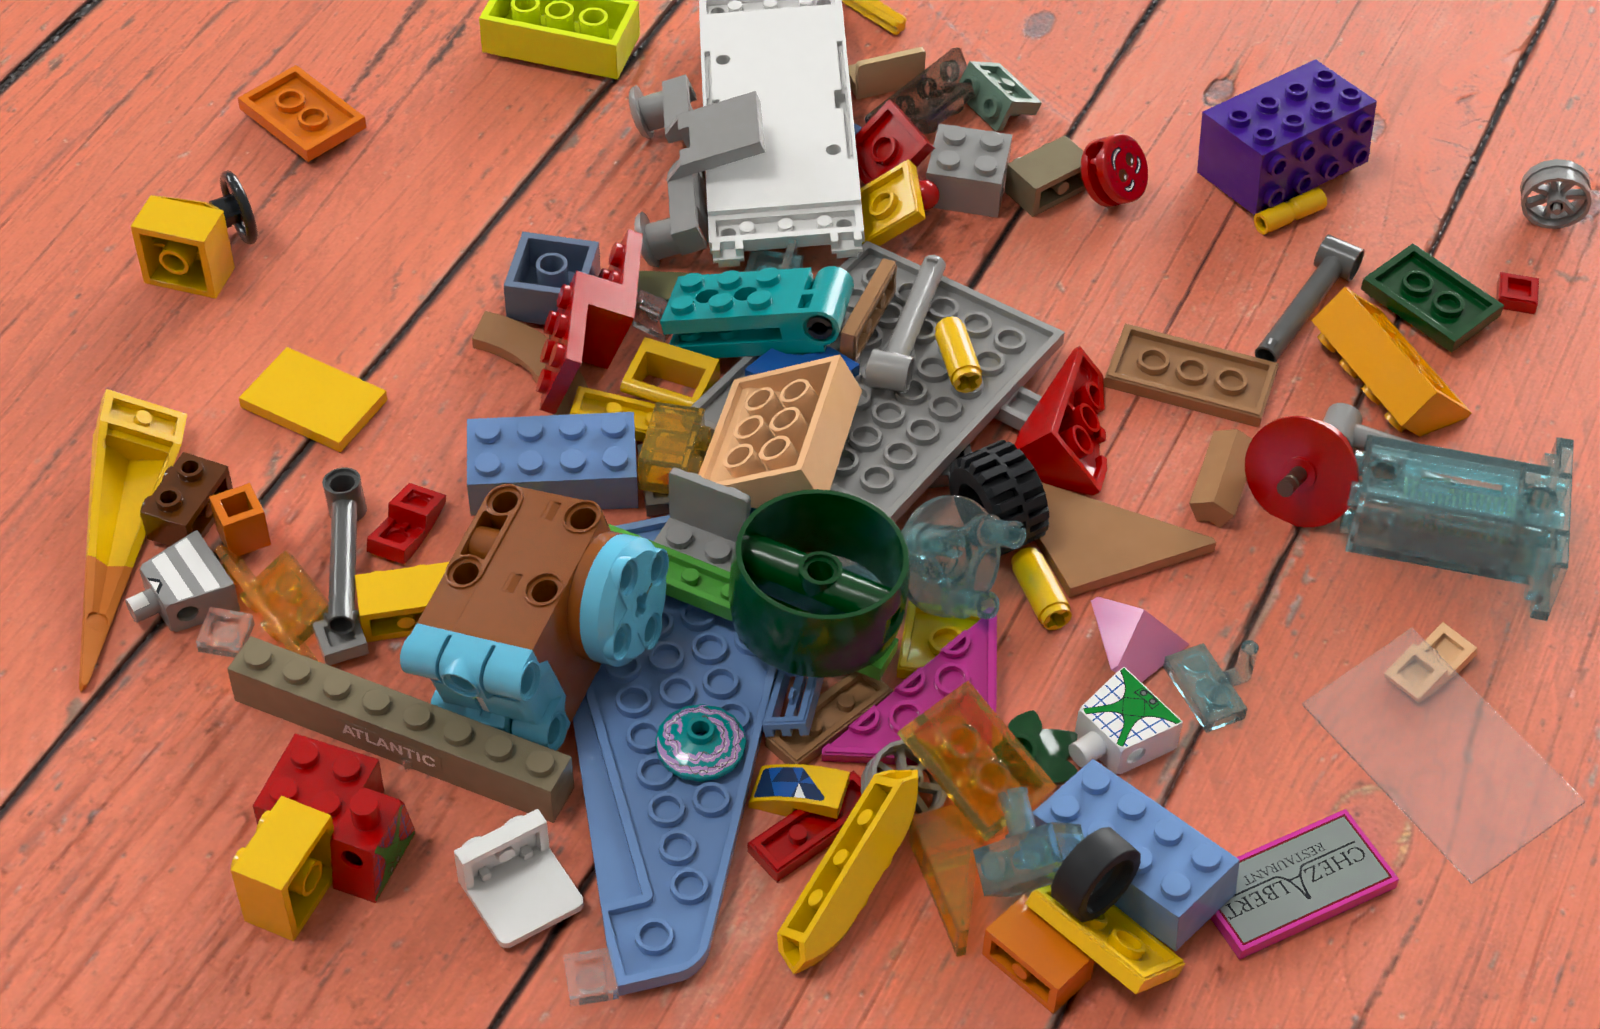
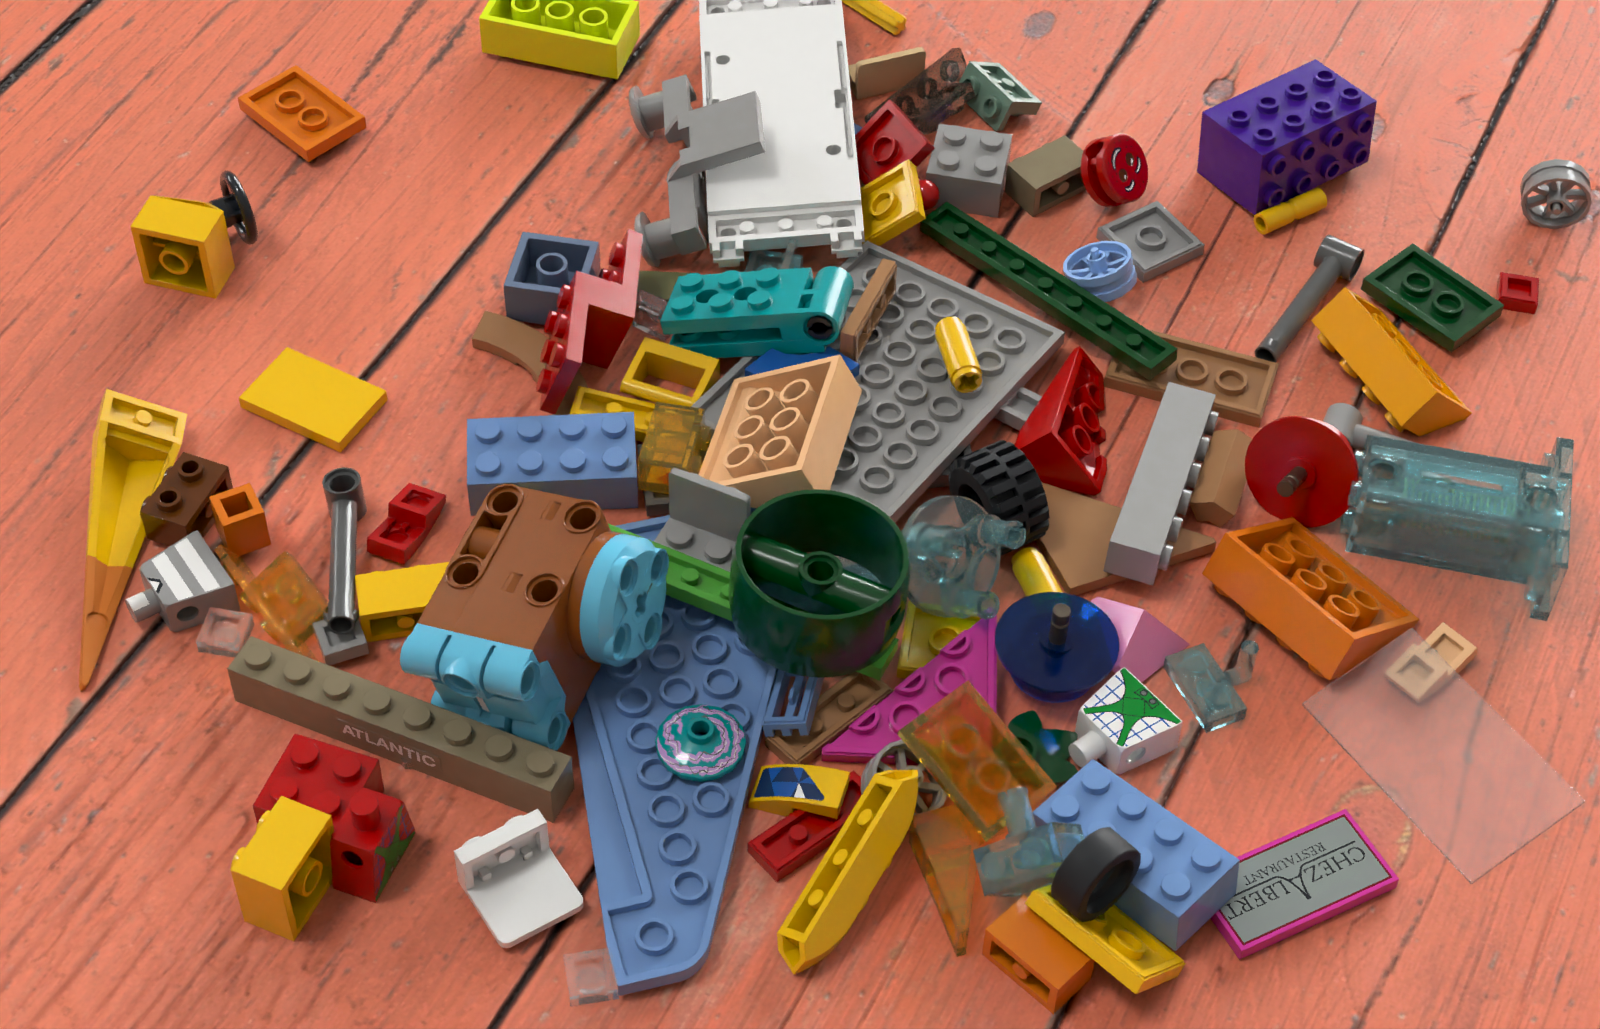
(895, 366): light grey piece -> none
(1049, 291): none -> dark green plate
(1056, 645): none -> clear blue piece
(1102, 269): none -> light blue wheel
(1154, 238): none -> light grey tile
(1160, 484): none -> light grey brick
(1306, 595): none -> orange slope

